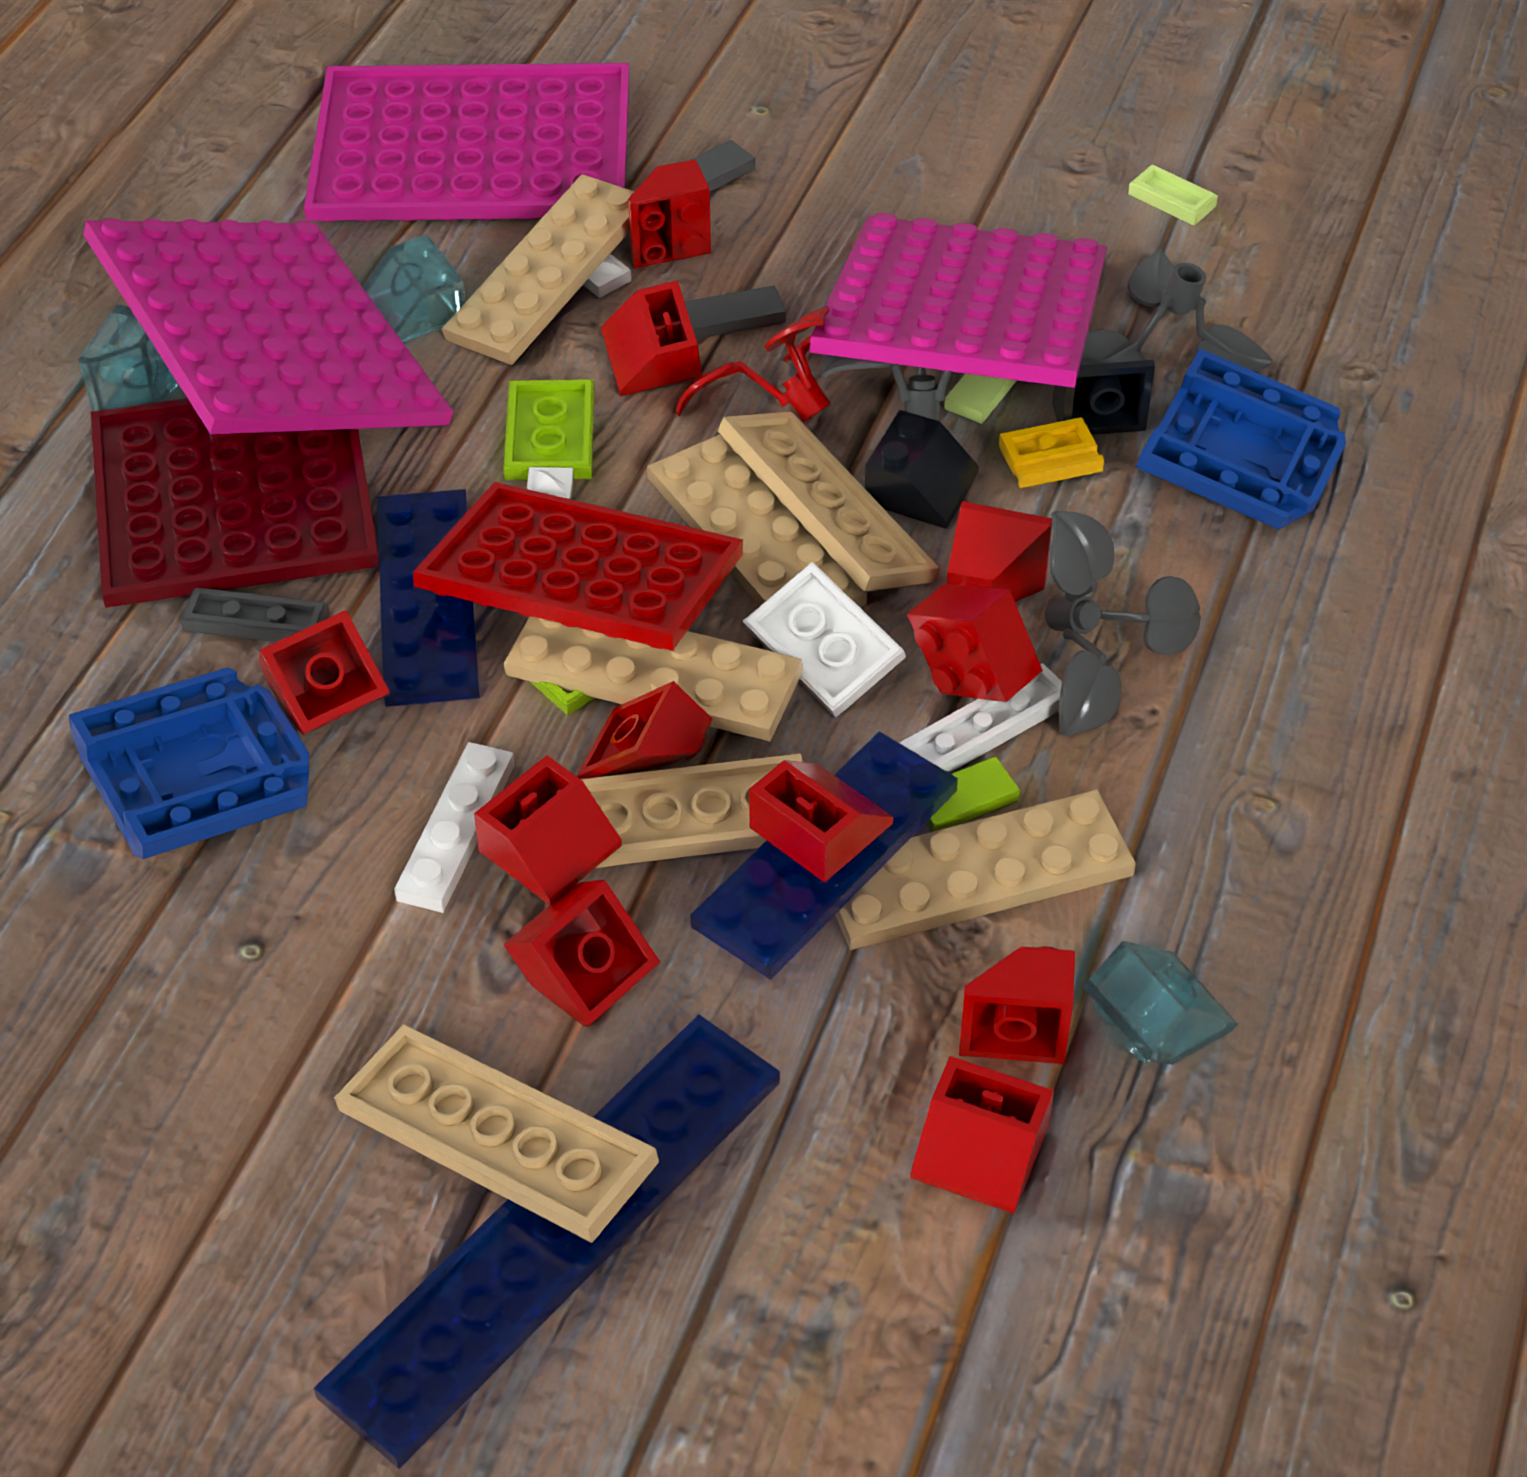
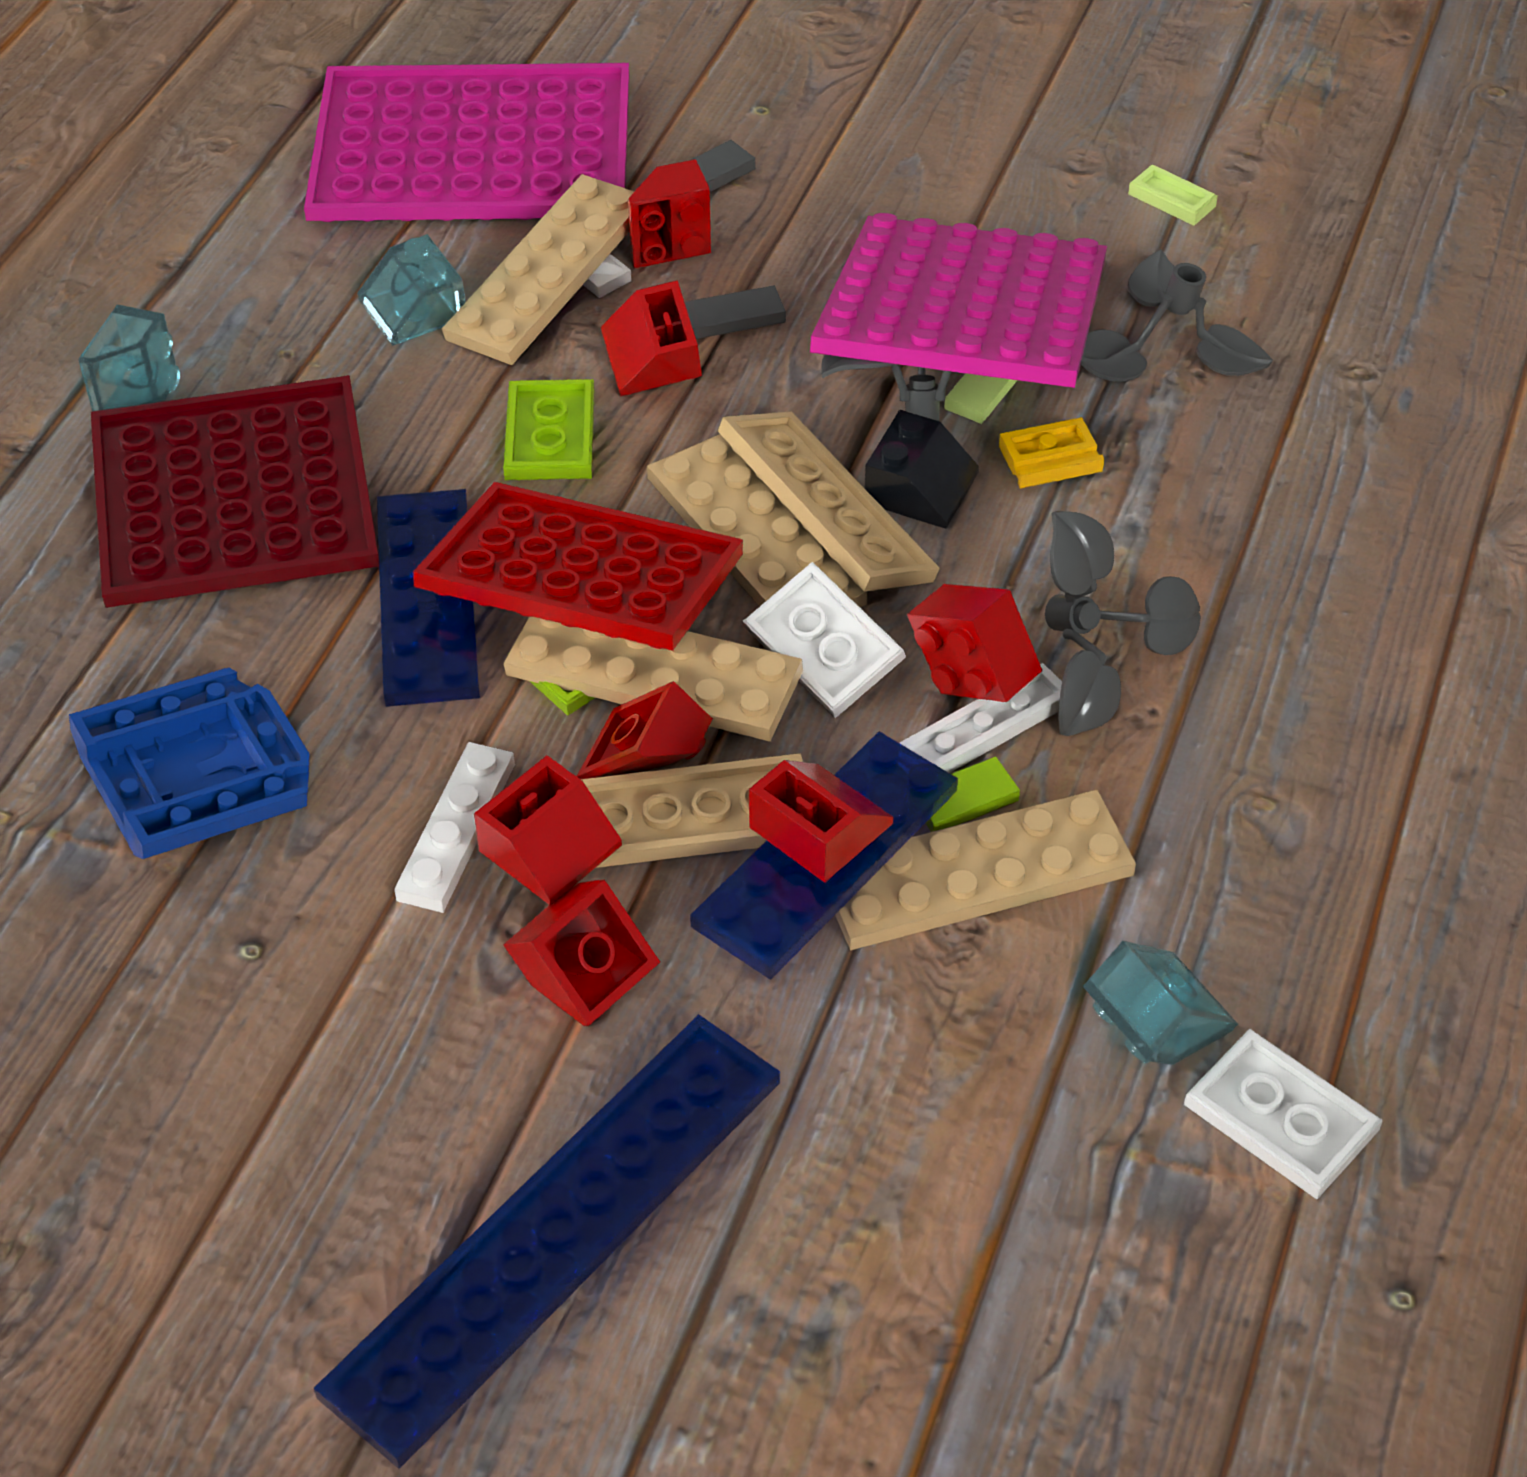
(249, 614): dark grey tile -> none
(265, 326): dark pink plate -> none
(322, 673): red slope -> none
(498, 1132): tan plate -> none
(551, 481): white tile -> none
(802, 389): red plant -> none
(982, 1134): red slope -> none
(1000, 550): red slope -> none
(1021, 1007): red slope -> none
(1108, 397): black slope -> none
(1246, 442): blue wedge -> none
(1283, 1113): none -> white tile

